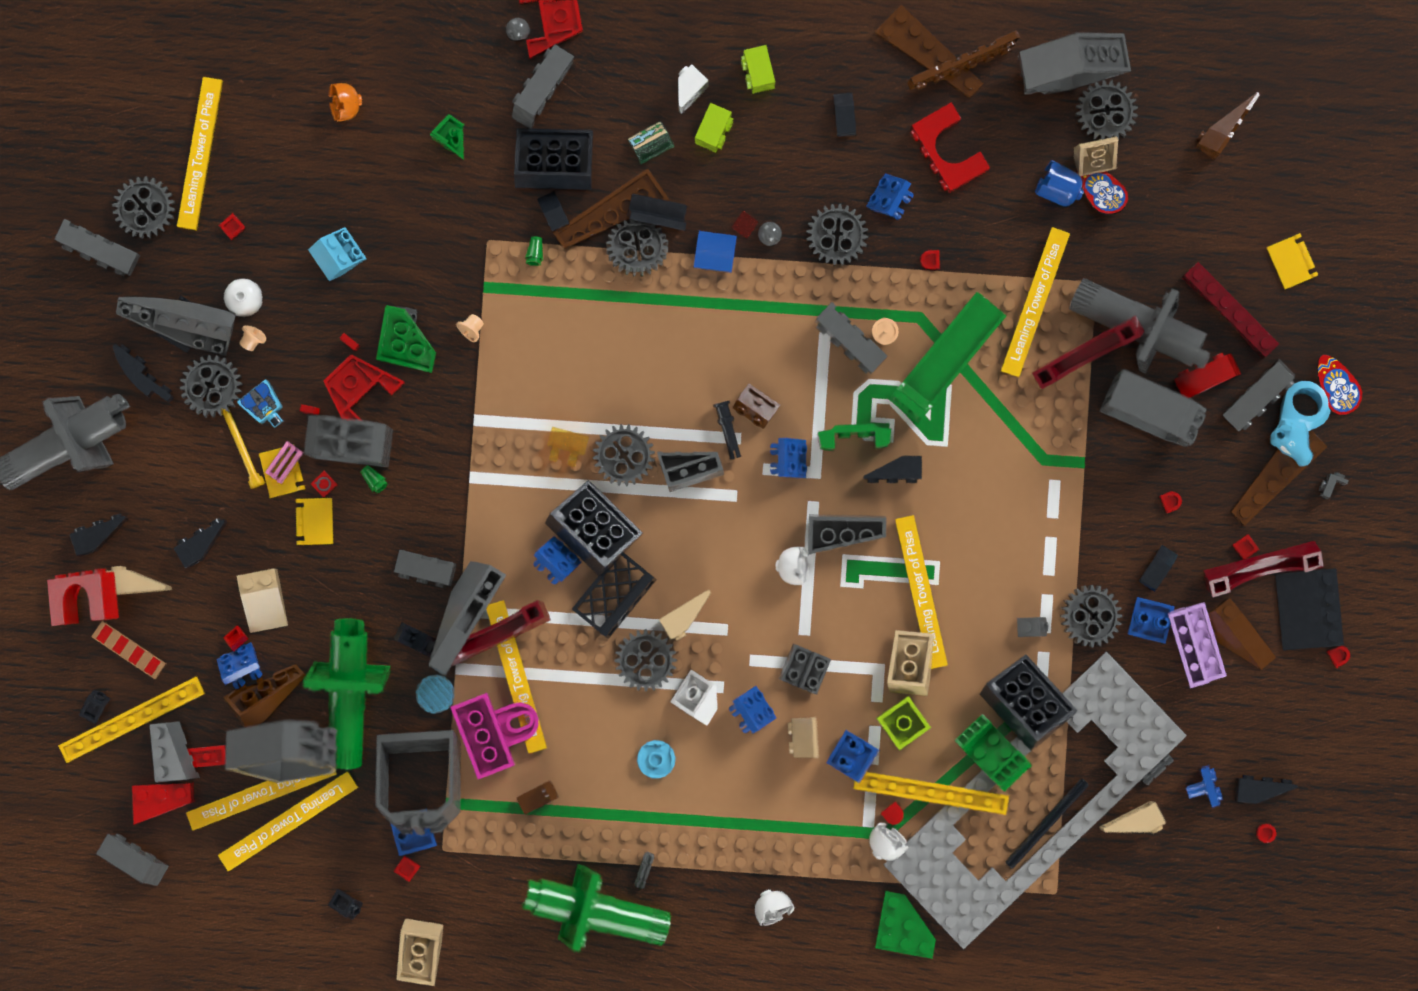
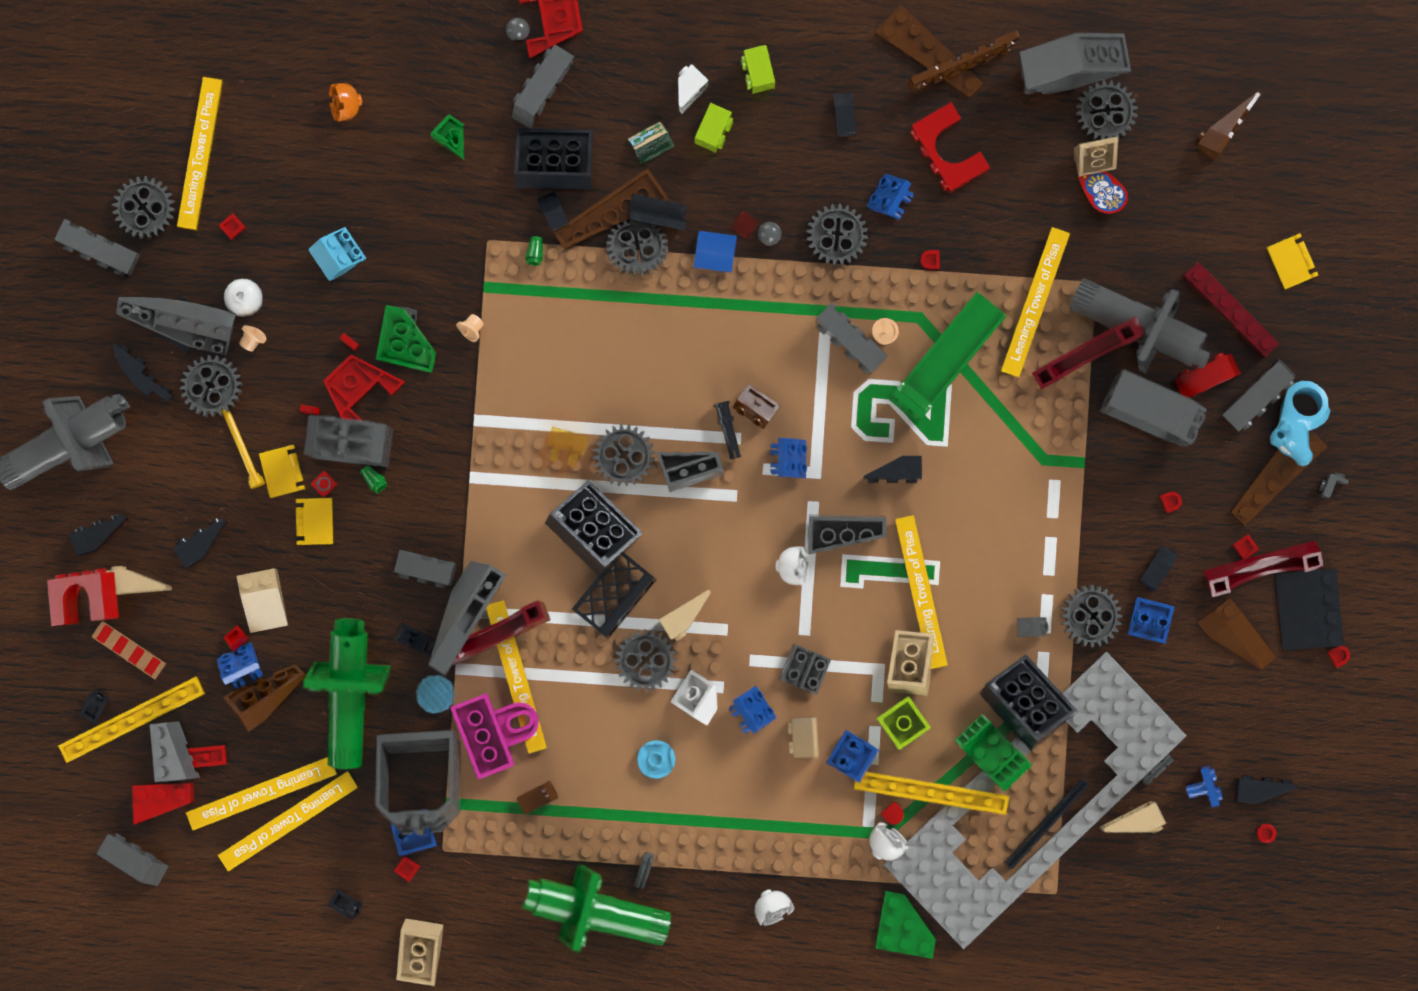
(262, 404): torso -> none
(275, 475): bright pink tile -> none
(282, 751): dark grey container -> none
(556, 559): blue plate -> none
(827, 438): green plate -> none
(1060, 185): blue cylinder -> none
(1197, 644): lavender brick -> none
(1339, 385): shield -> none

